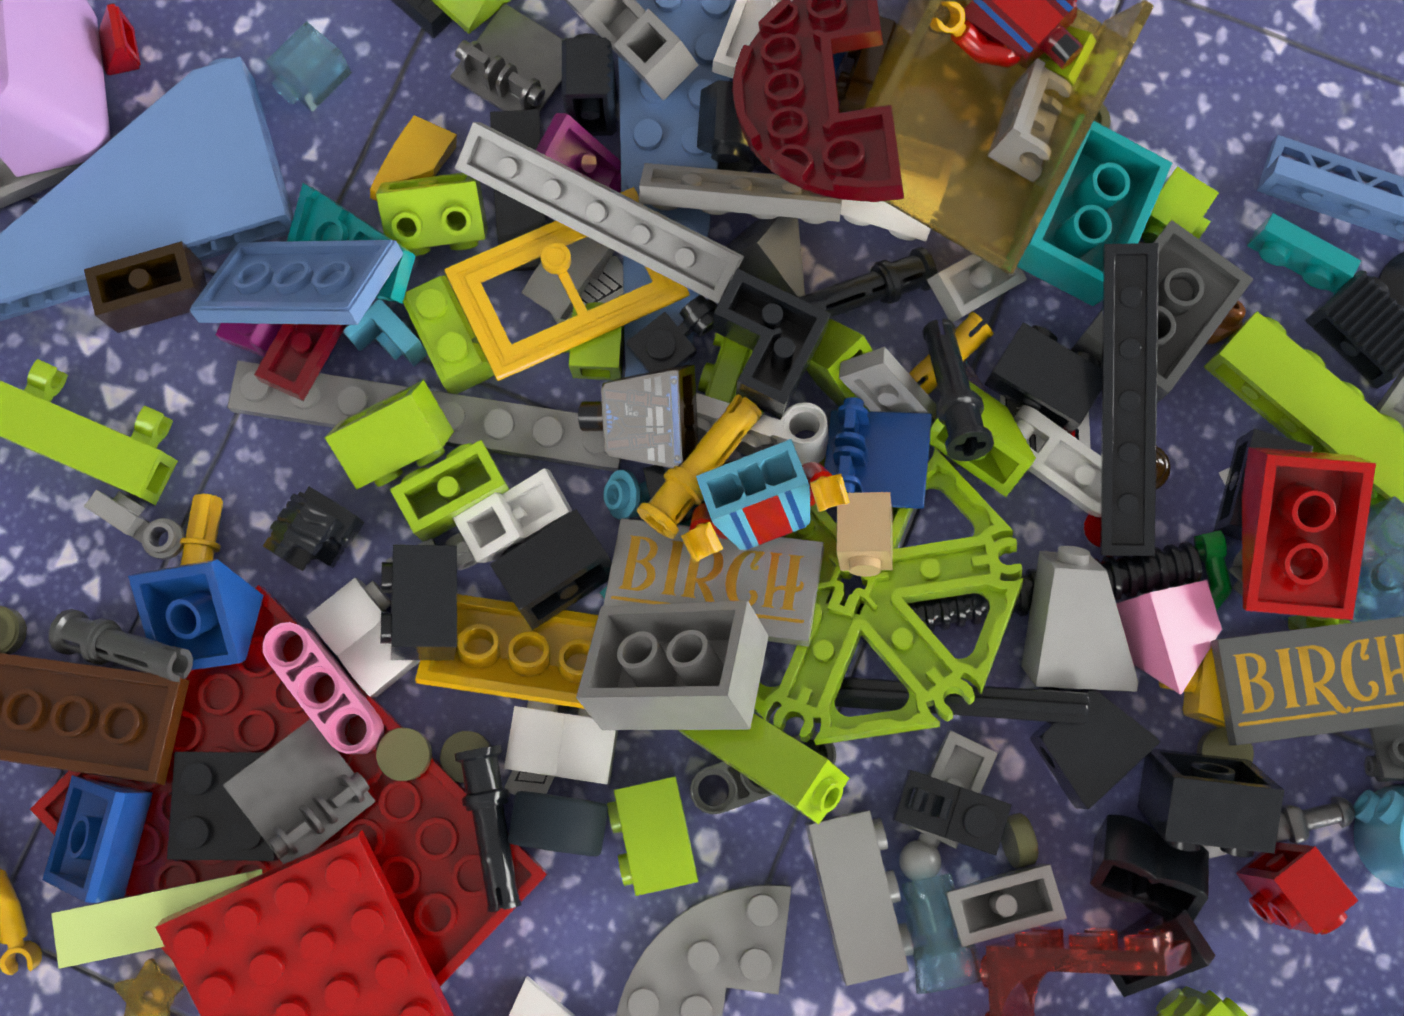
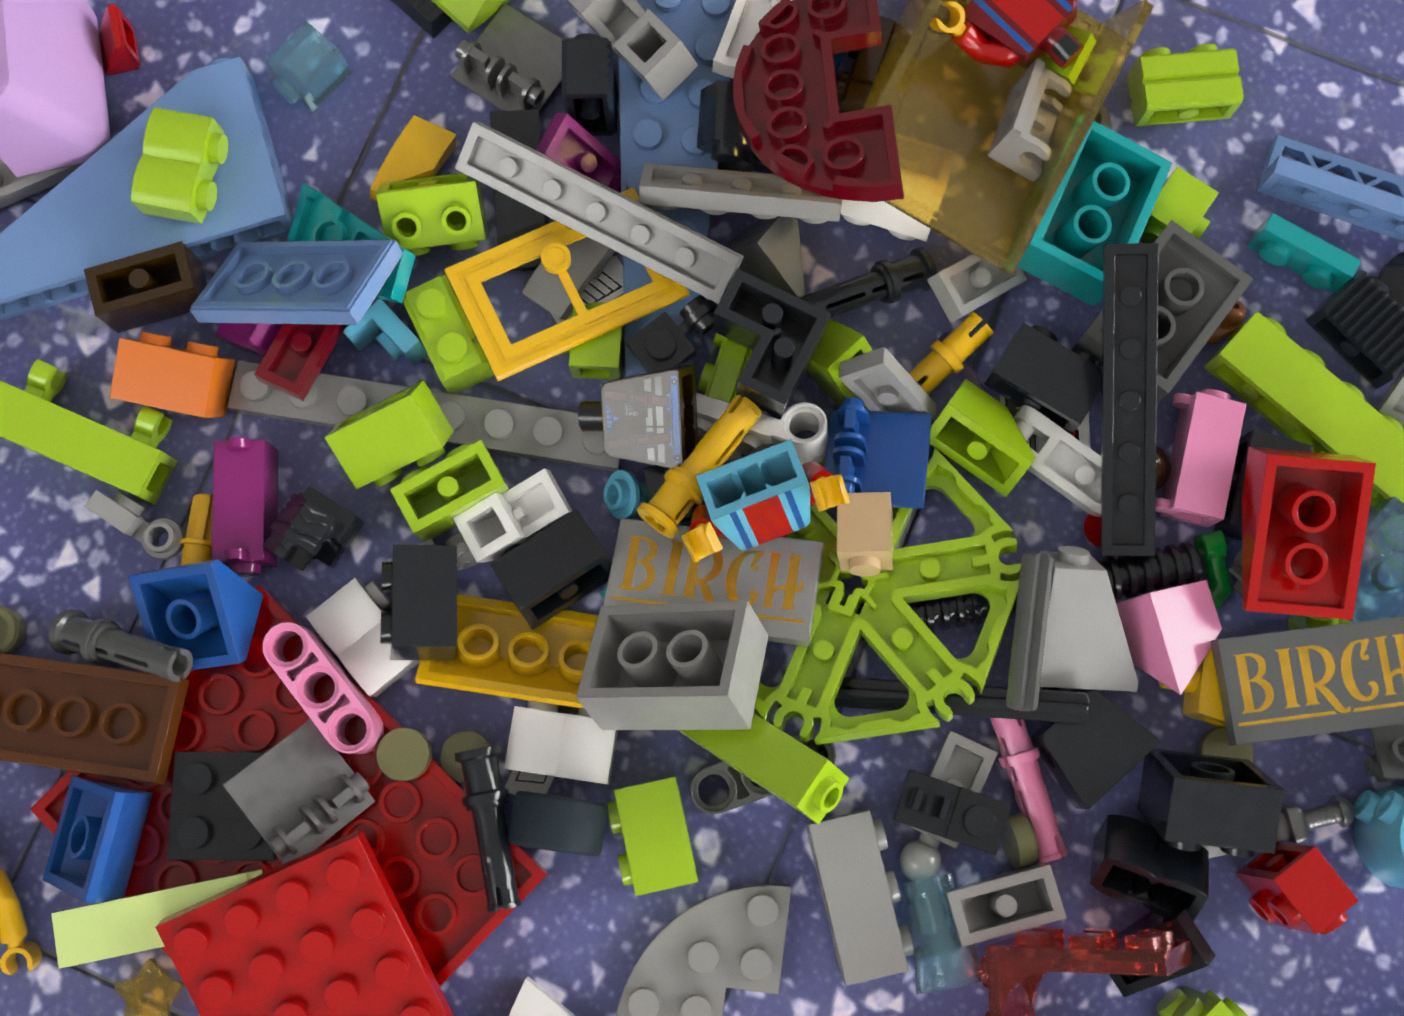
(172, 377): none -> orange brick
(179, 165): none -> lime brick
(244, 504): none -> magenta brick
(959, 405): black pin -> none
(1029, 631): none -> dark grey axle
(1030, 792): none -> bright pink pin
(1185, 85): none -> lime brick
(1202, 457): none -> bright pink brick

